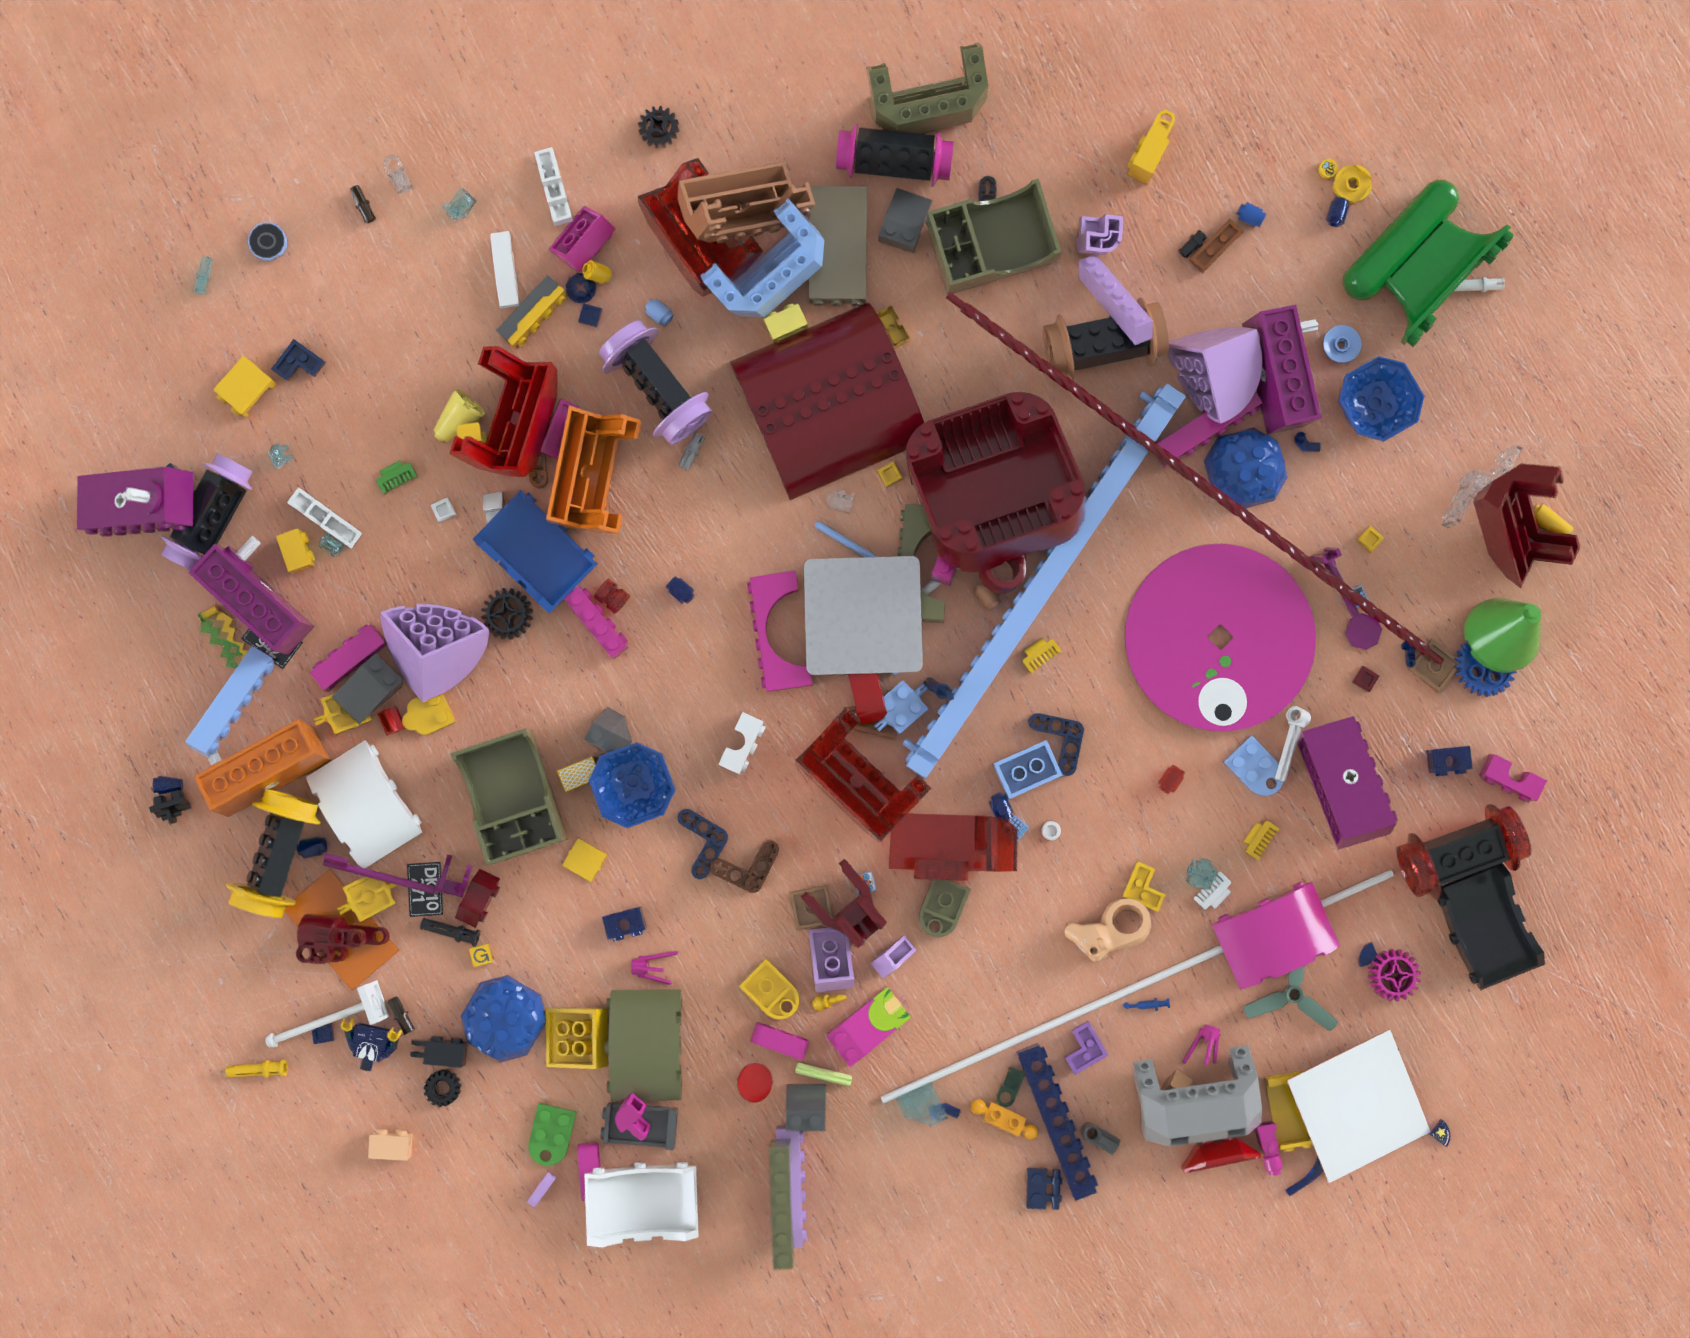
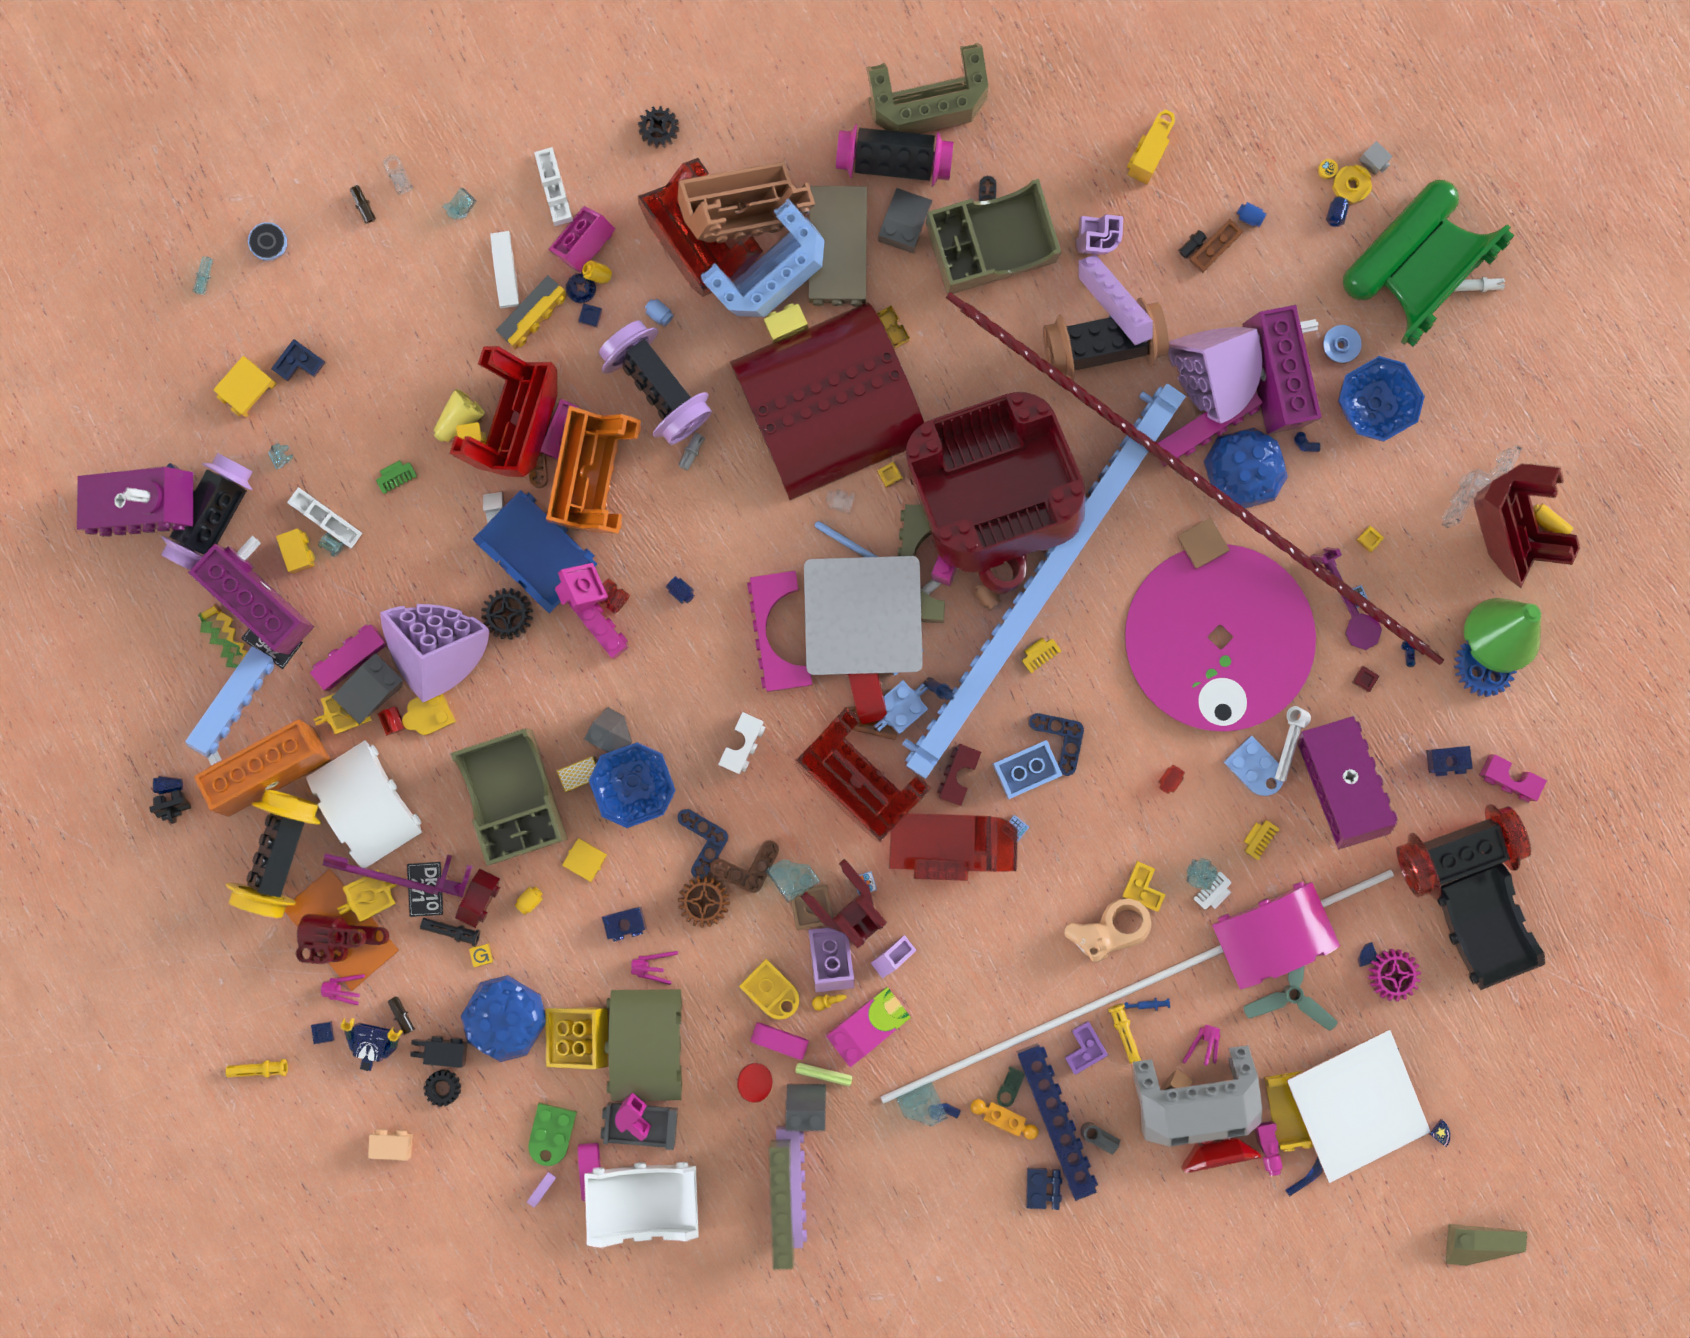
(312, 847): clear blue brick -> none
(333, 990): none -> dark pink plant
(372, 1003): white tile -> none
(443, 510): white tile -> none
(528, 900): none -> yellow brick
(580, 587): none -> dark pink panel
(687, 899): none -> dark orange gear
(792, 878): none -> clear light blue plate
(943, 904): olive plate -> none
(962, 758): none -> dark red arch
(1001, 806): clear blue brick -> none
(1050, 830): white tile -> none
(1120, 1023): none -> yellow pin
(1203, 543): none -> medium nougat tile
(1376, 158): none -> light grey brick
(1430, 672): medium nougat tile -> none
(1478, 1244): none -> olive wedge

